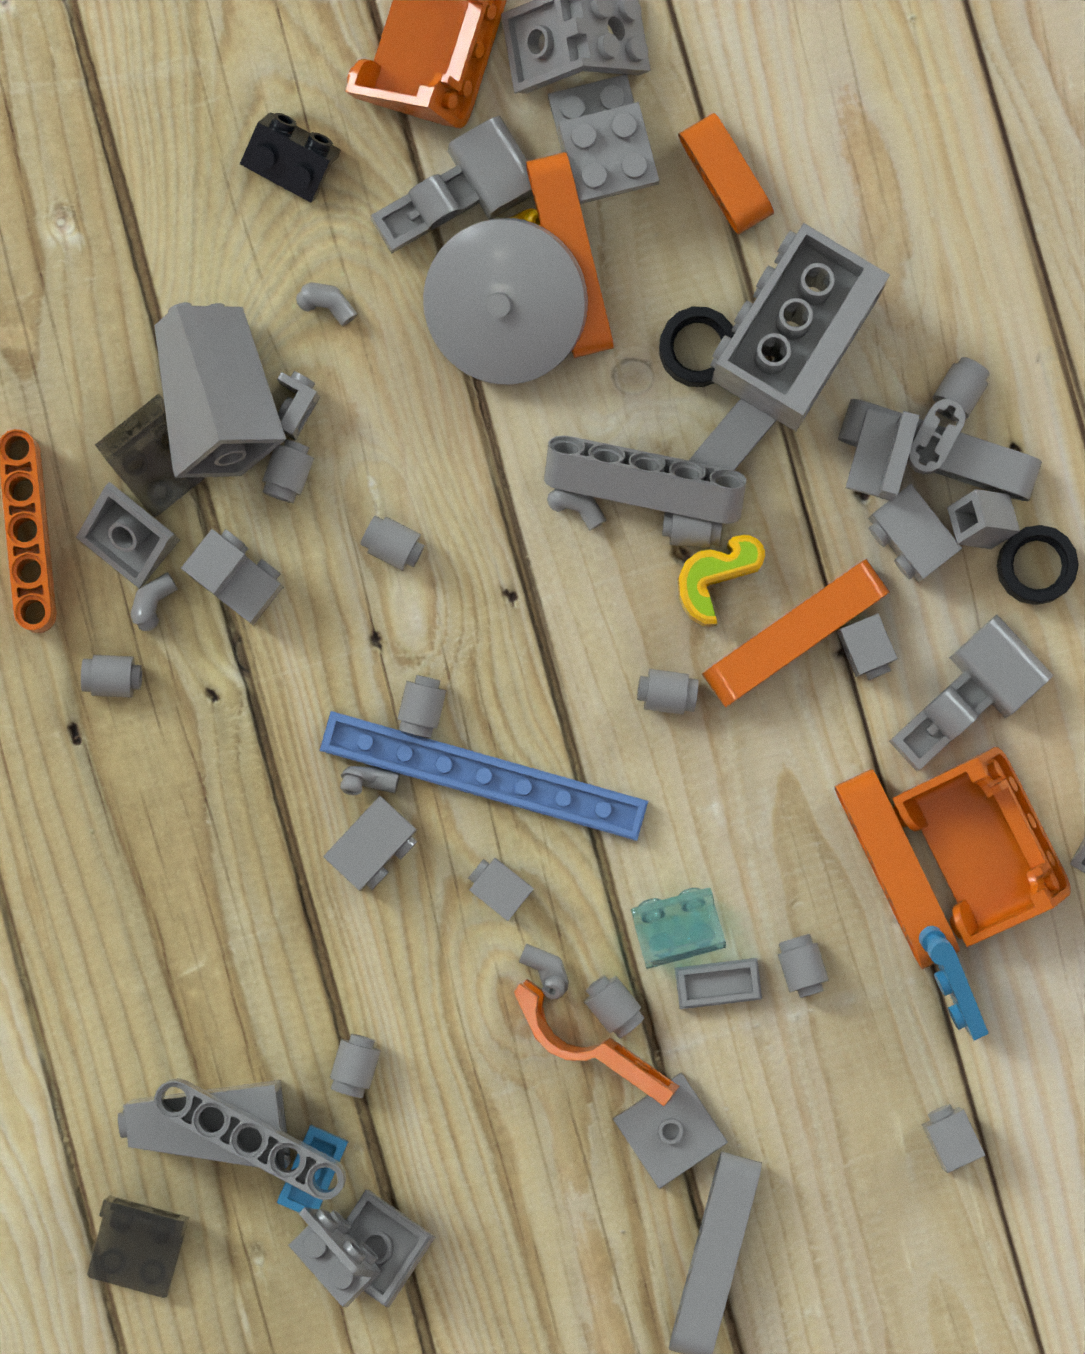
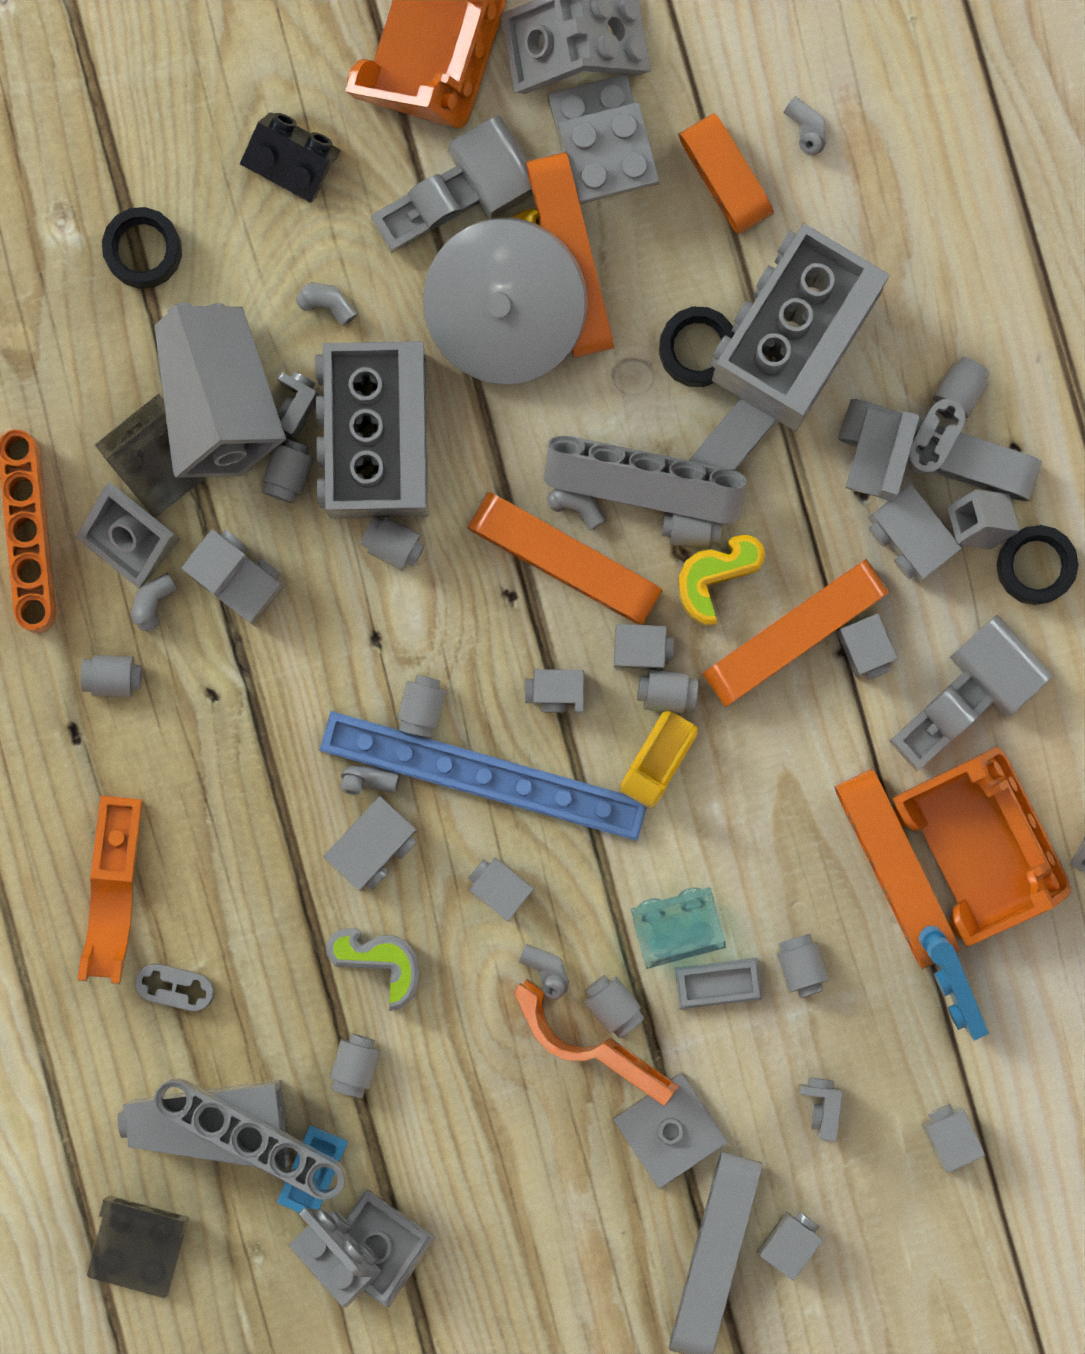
(111, 888): none -> orange piece
(116, 229): none -> black tyre
(177, 977): none -> light grey beam
(379, 953): none -> animal
(394, 409): none -> light grey brick
(555, 690): none -> light grey brick
(564, 558): none -> orange beam
(642, 646): none -> light grey brick
(658, 759): none -> yellow animal
(791, 1244): none -> light grey brick
(811, 126): none -> light grey arm
(824, 1115): none -> light grey bracket

